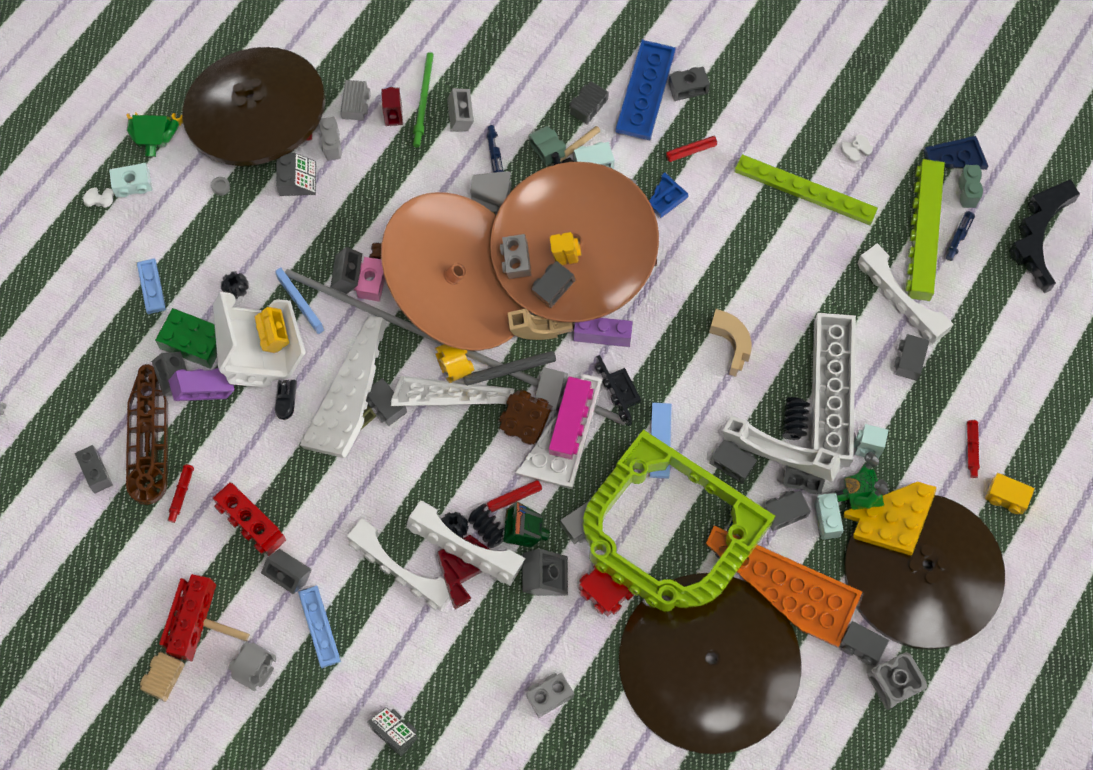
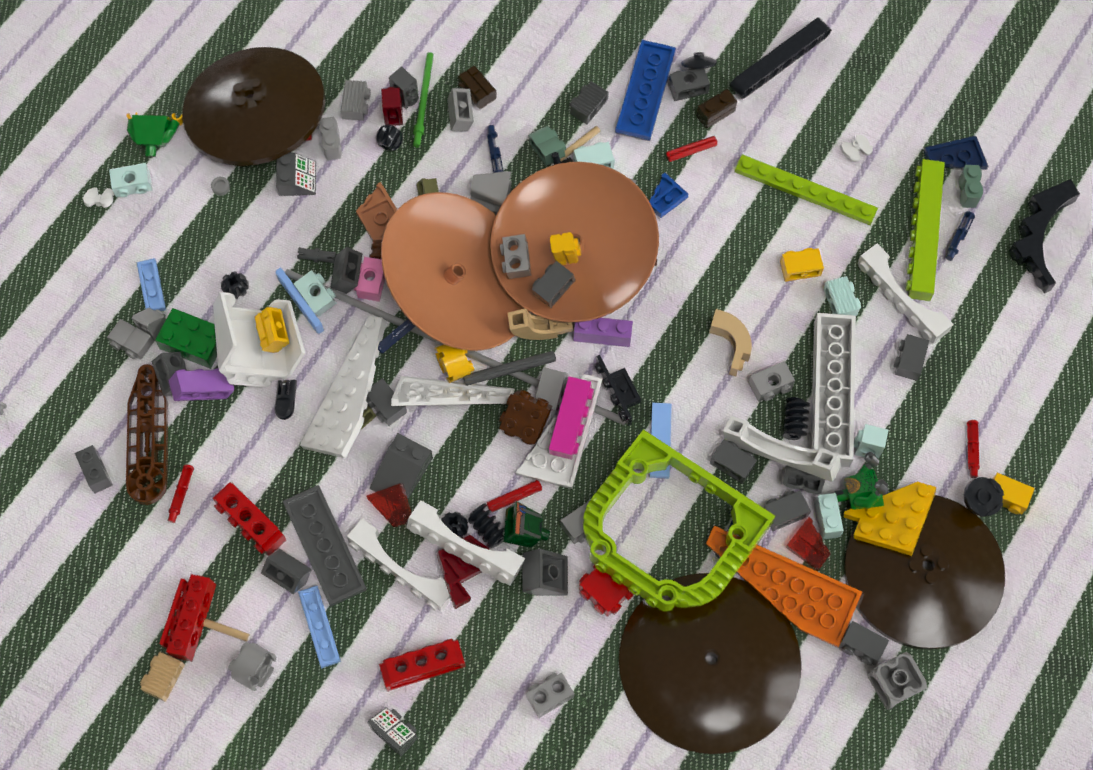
(130, 339): none -> light grey brick
(149, 321): none -> light grey slope
(306, 287): none -> light aqua brick
(316, 255): none -> dark grey pin
(324, 545): none -> dark grey plate
(376, 213): none -> nougat wing
(389, 137): none -> black piece
(392, 504): none -> clear red wing
(395, 336): none -> dark blue piece
(403, 464): none -> dark grey slope
(407, 84): none -> dark grey brick
(414, 673): none -> red brick
(427, 186): none -> olive piece
(480, 88): none -> dark brown brick
(699, 61): none -> black dish
(716, 108): none -> dark brown brick
(778, 373): none -> light grey brick
(780, 58): none -> black beam
(801, 264): none -> yellow brick
(809, 545): none -> clear red wing
(841, 297): none -> light aqua brick
(983, 496): none -> black tile

